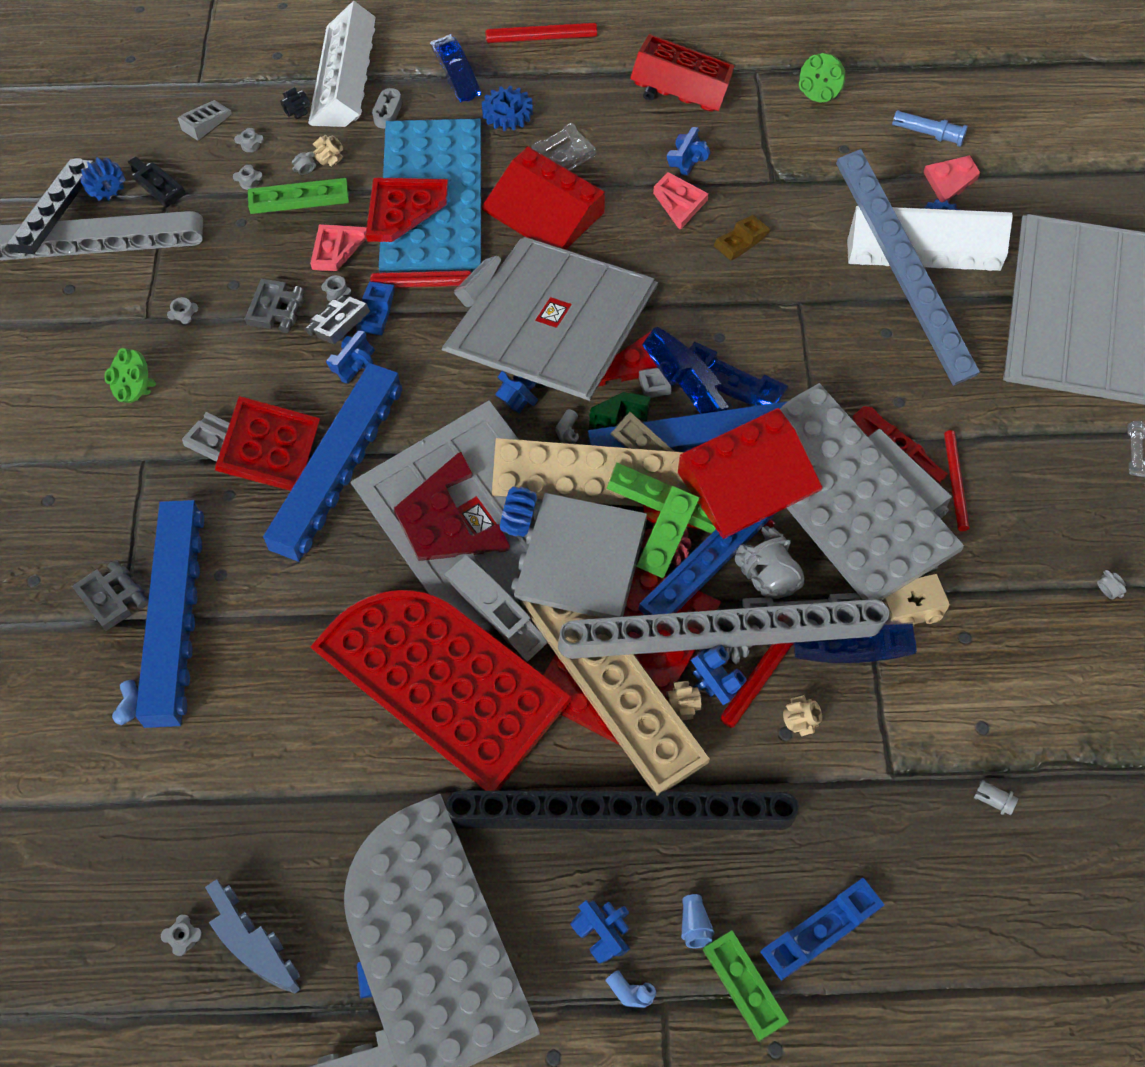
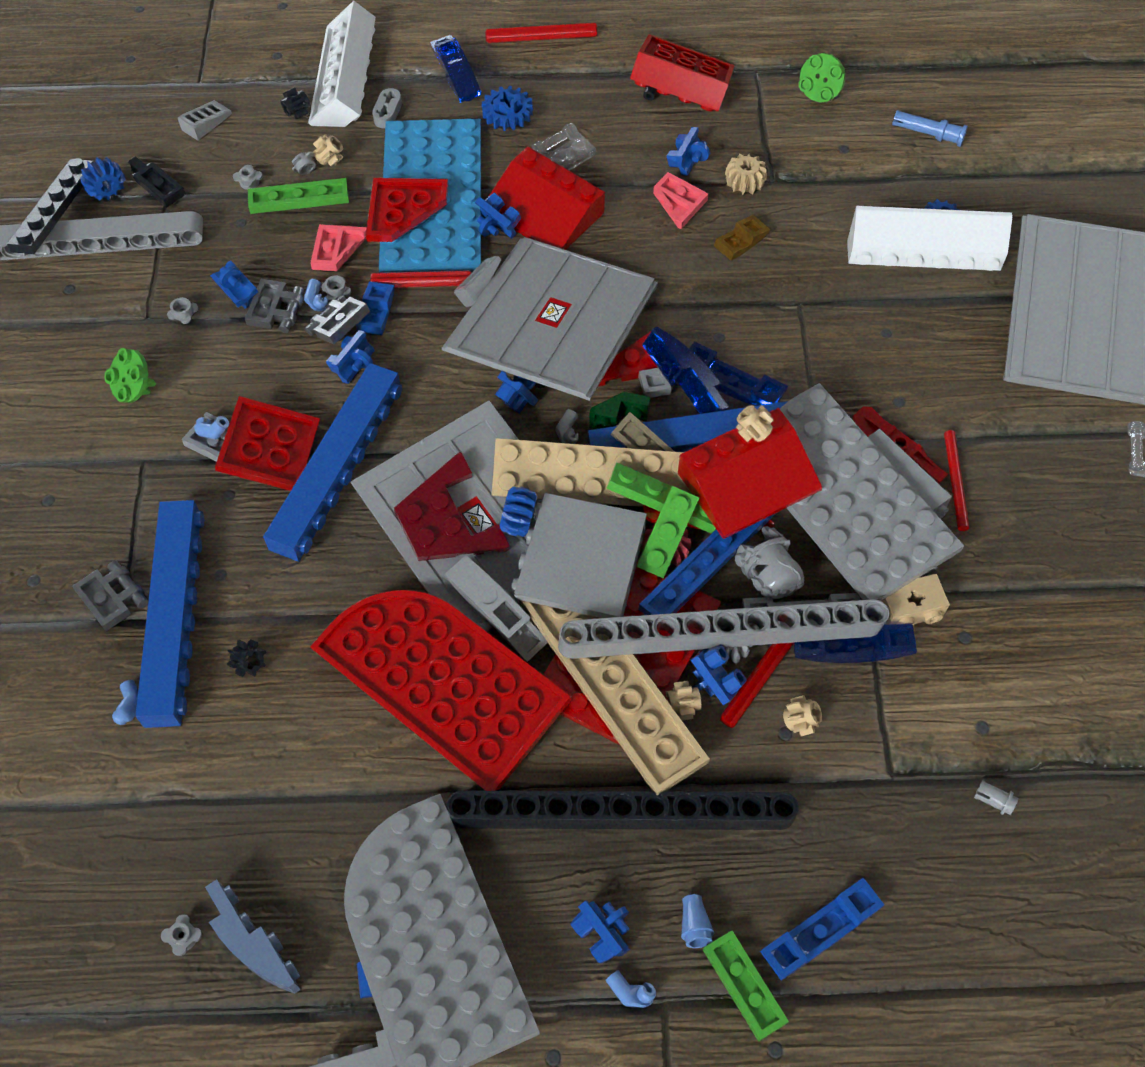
(211, 430): none -> medium blue arm
(235, 285): none -> blue hips
(249, 140): light grey plate -> none
(254, 661): none -> black gear
(313, 297): none -> medium blue arm
(493, 218): none -> blue hips
(746, 173): none -> tan gear
(754, 423): none -> tan gear
(907, 268): sand blue plate -> none
(951, 176): coral wing -> none
(1112, 585): light grey plate -> none

